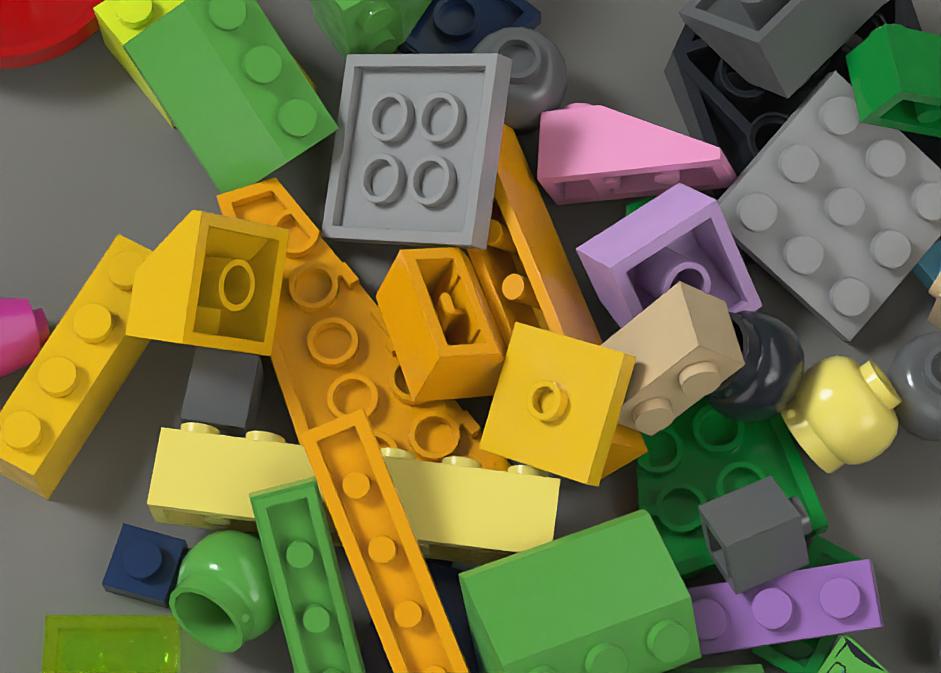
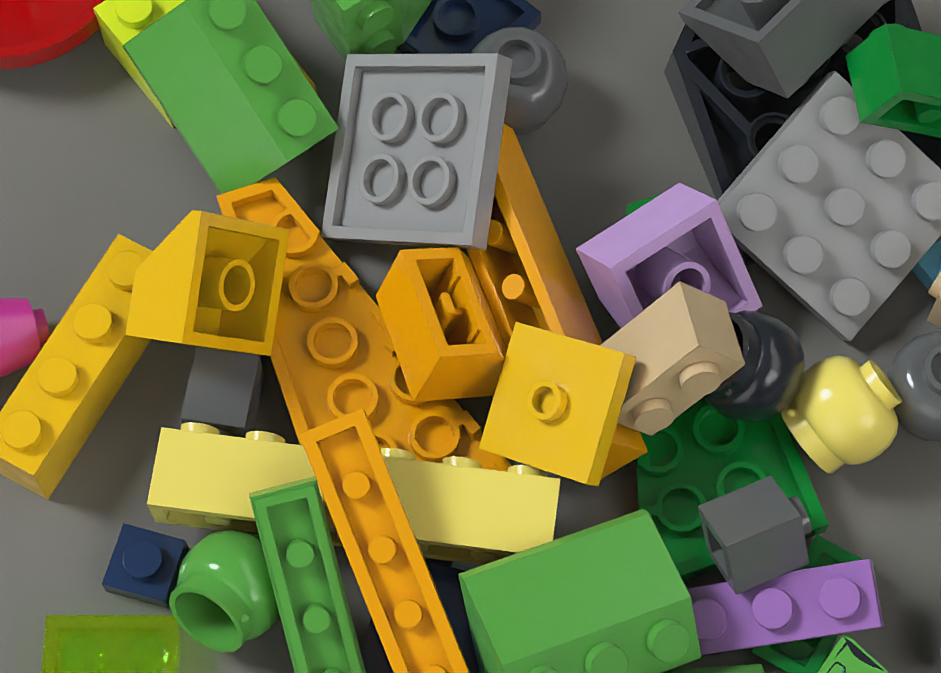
(608, 155): bright pink slope -> none

